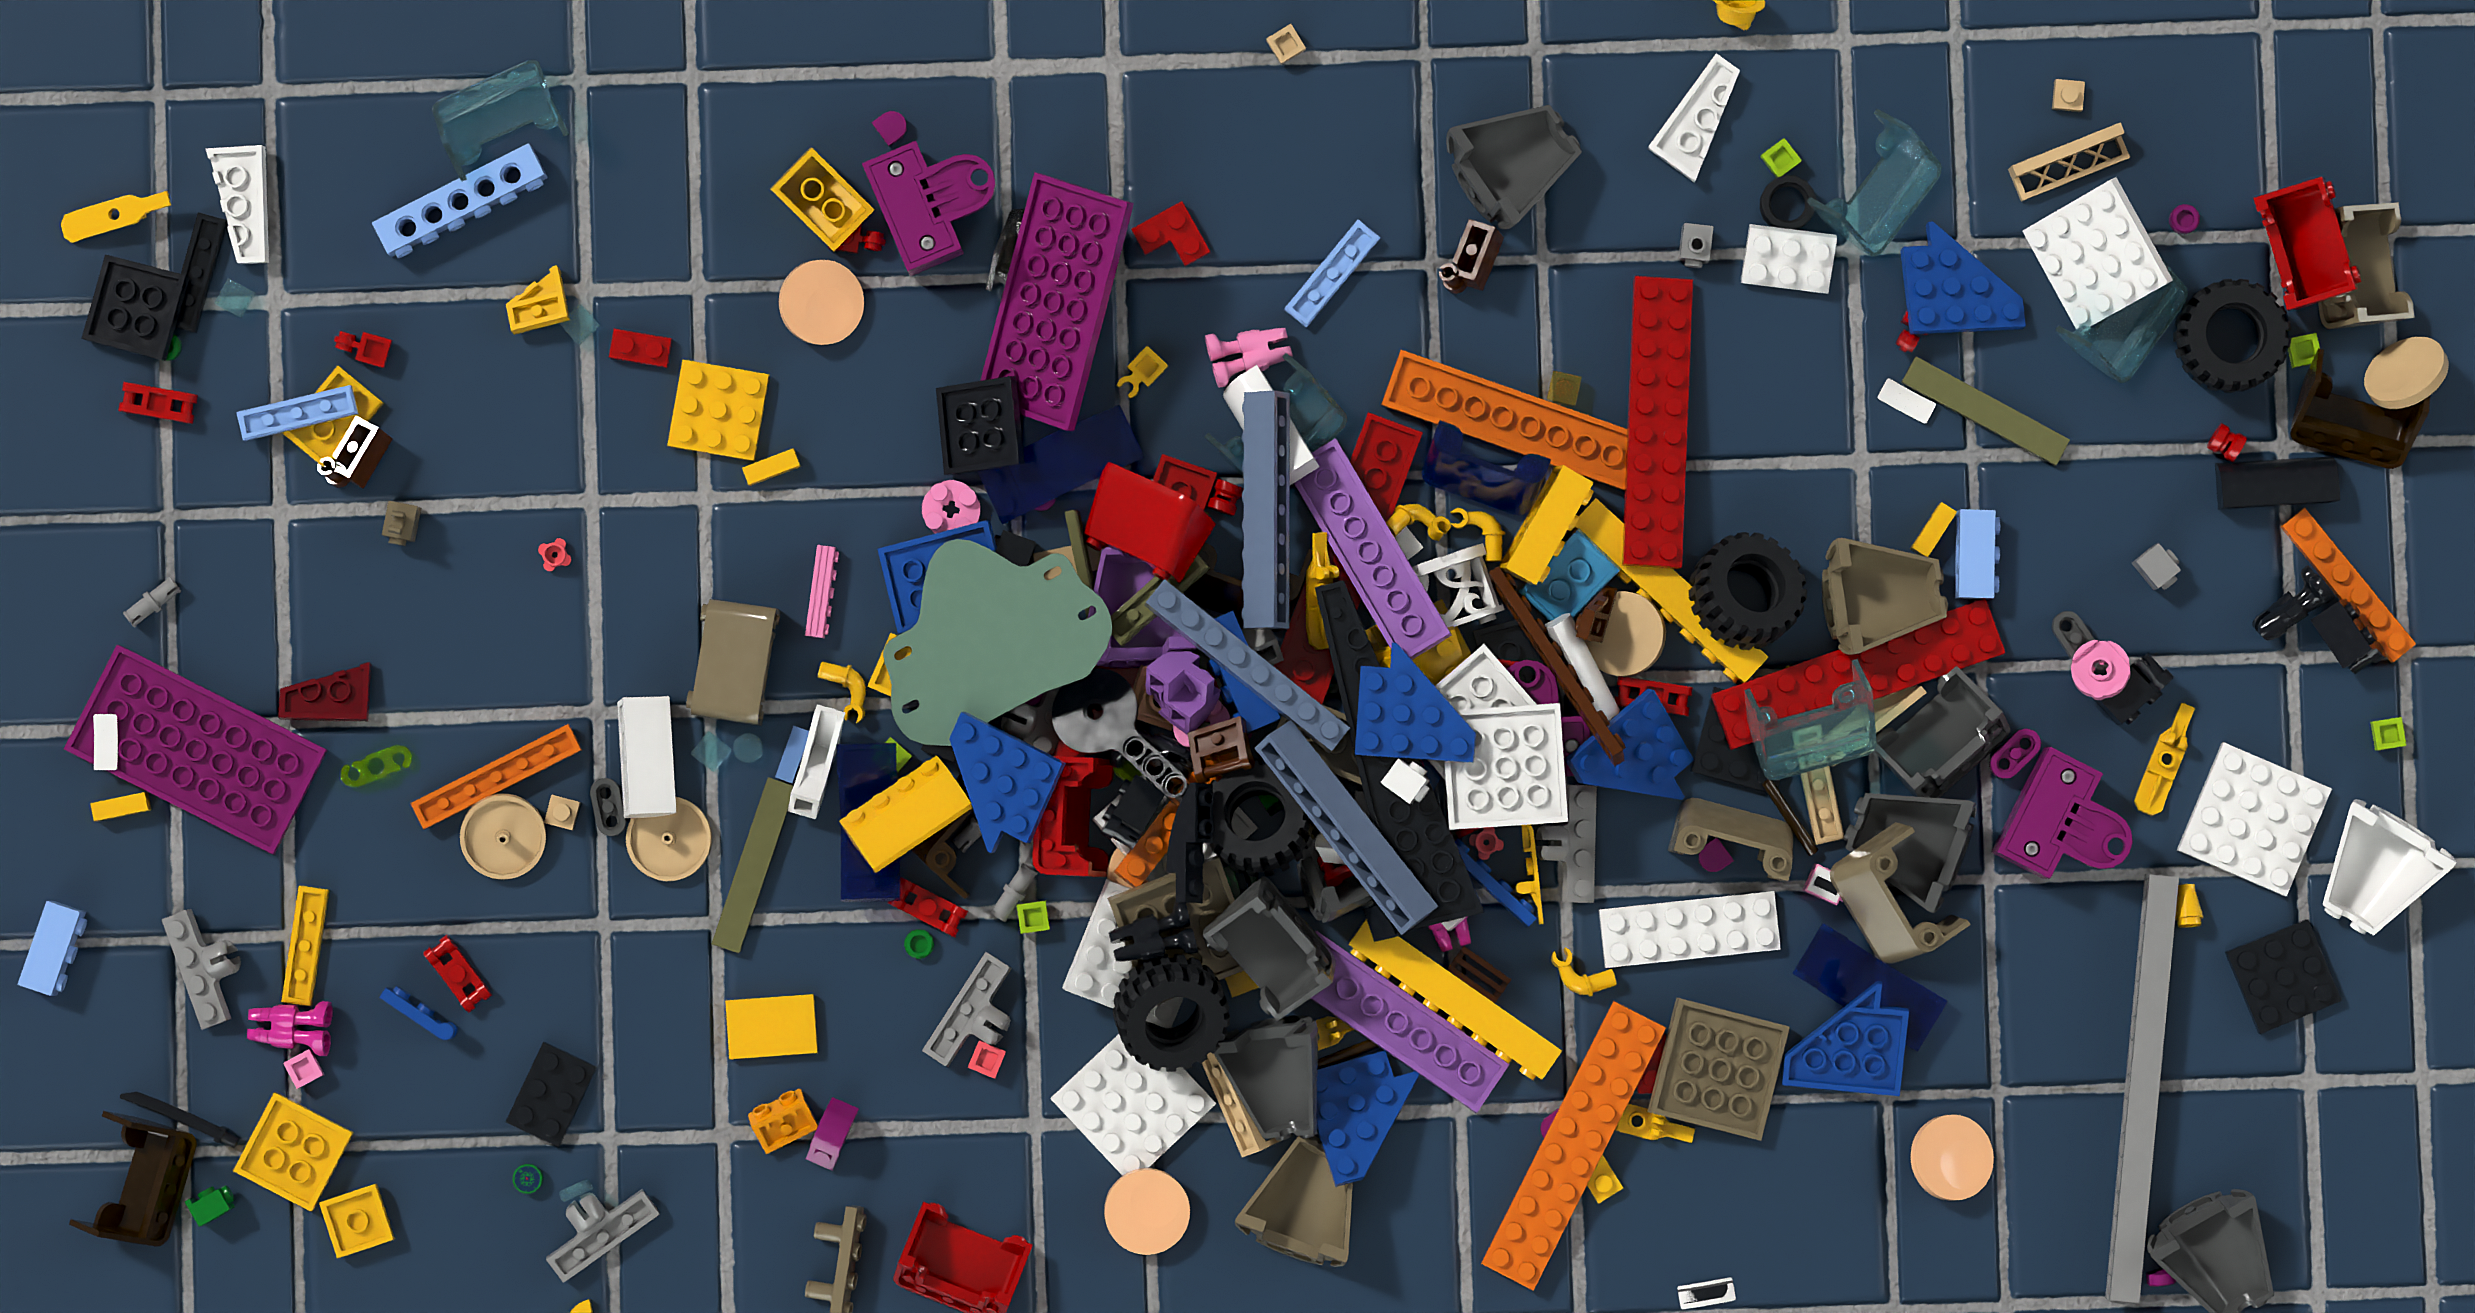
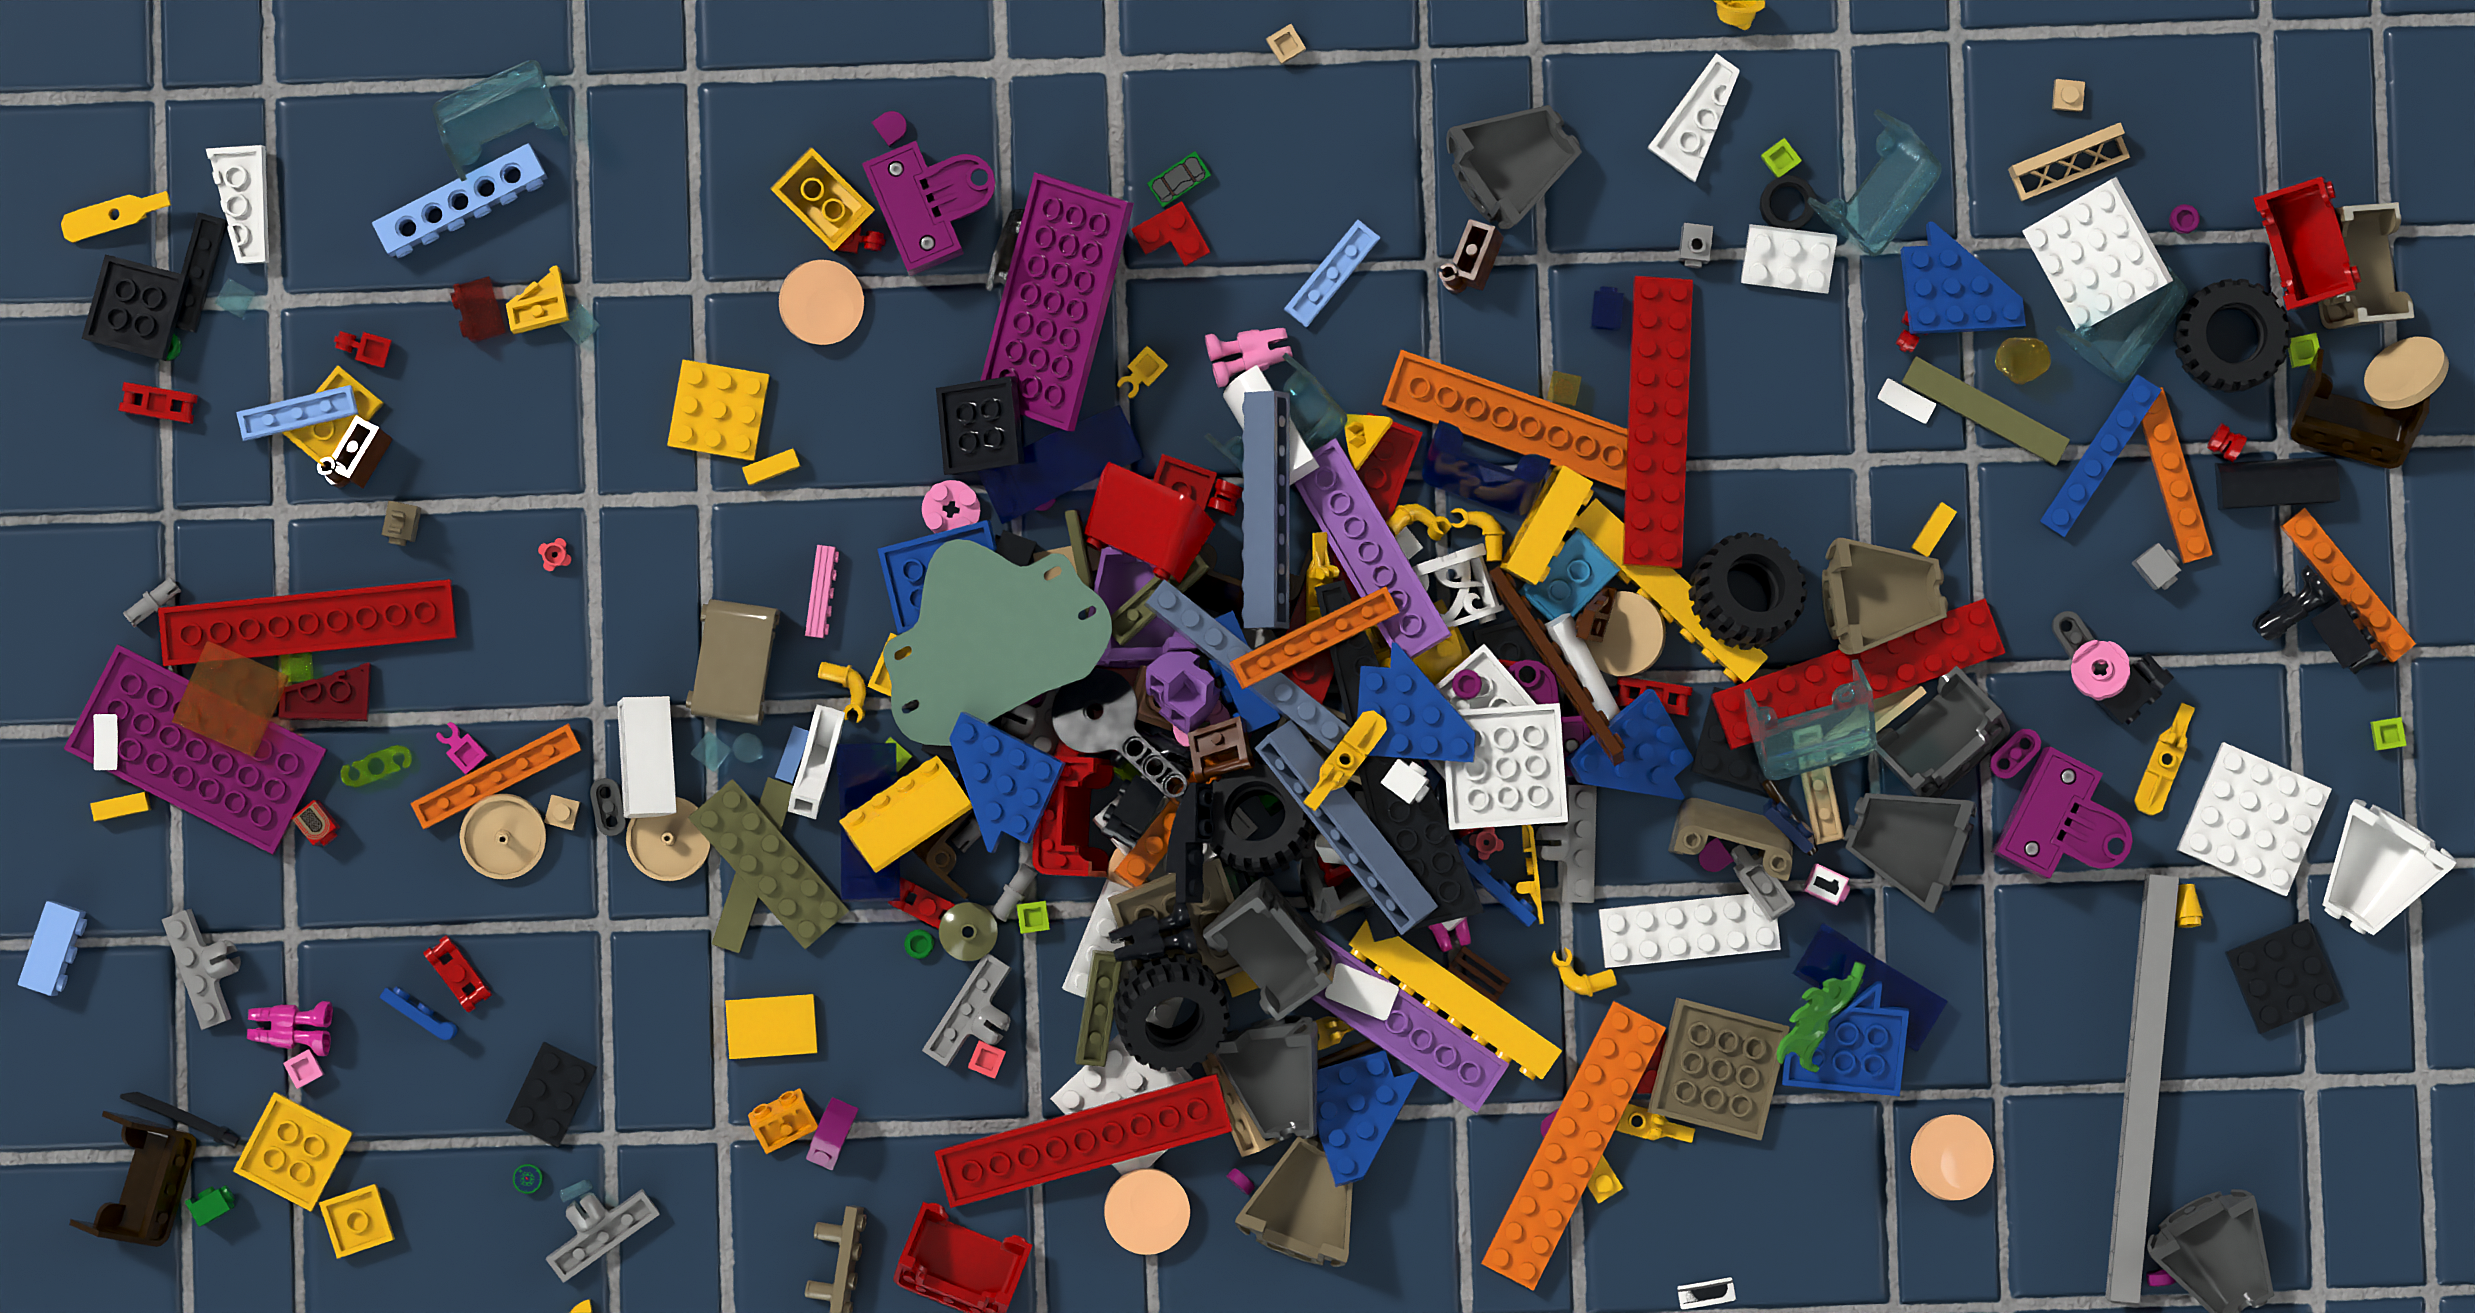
(230, 698): none -> clear orange plate
(297, 666): none -> clear neon green plate
(305, 945): yellow tile -> none
(310, 621): none -> red plate
(316, 823): none -> brick
(465, 751): none -> dark pink plate
(478, 309): none -> clear red bracket
(640, 348): red plate -> none
(768, 864): none -> olive plate
(968, 915): none -> olive dish
(1084, 1140): none -> red plate
(1098, 1009): none -> olive tile
(1178, 179): none -> tile
(1241, 1181): none -> magenta tile
(1314, 637): none -> orange plate
(1356, 746): none -> yellow piece
(1362, 992): none -> white sticker
(1363, 435): none -> yellow piece
(1466, 684): none -> magenta tile
(1606, 309): none -> clear blue brick
(1763, 888): none -> light grey hinge
(1797, 832): none -> dark blue plate
(1815, 1015): none -> bright green piece
(1862, 888): dark tan windscreen -> none
(1976, 554): light blue brick -> none
(2023, 359): none -> clear yellow hair
(2100, 455): none -> blue plate
(2175, 481): none -> orange plate

